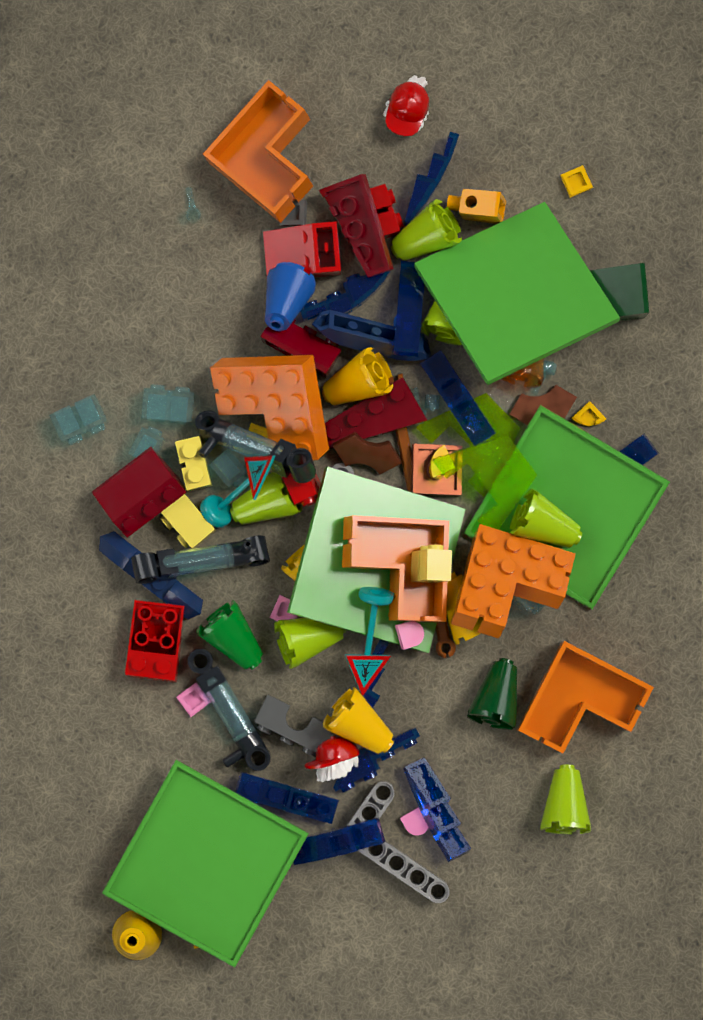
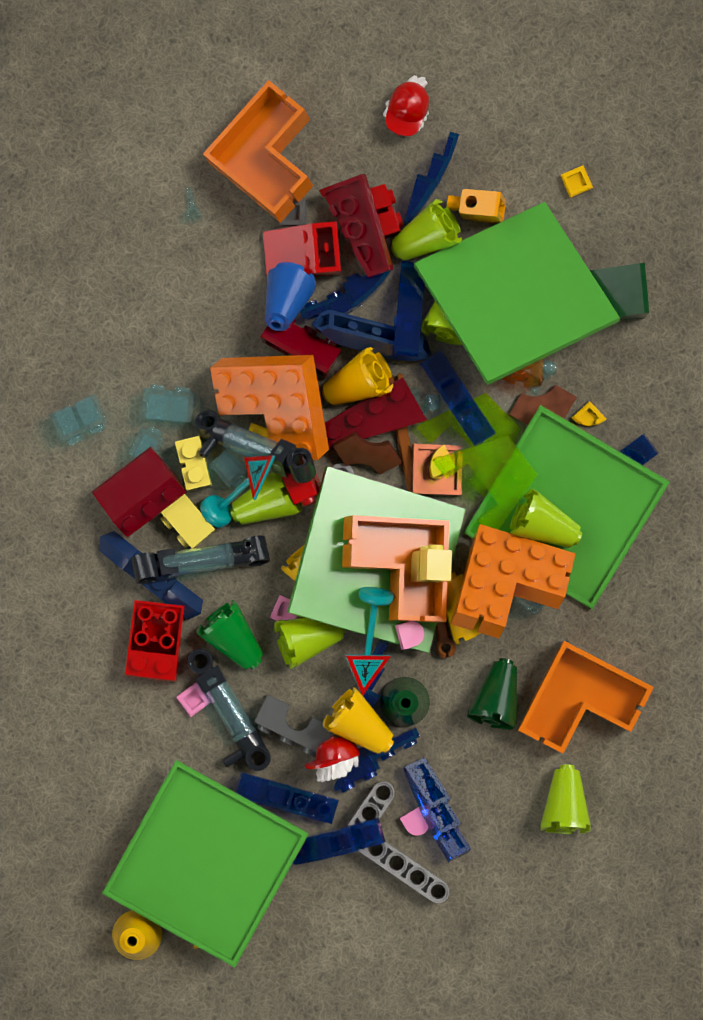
(396, 691): none -> dark green cone

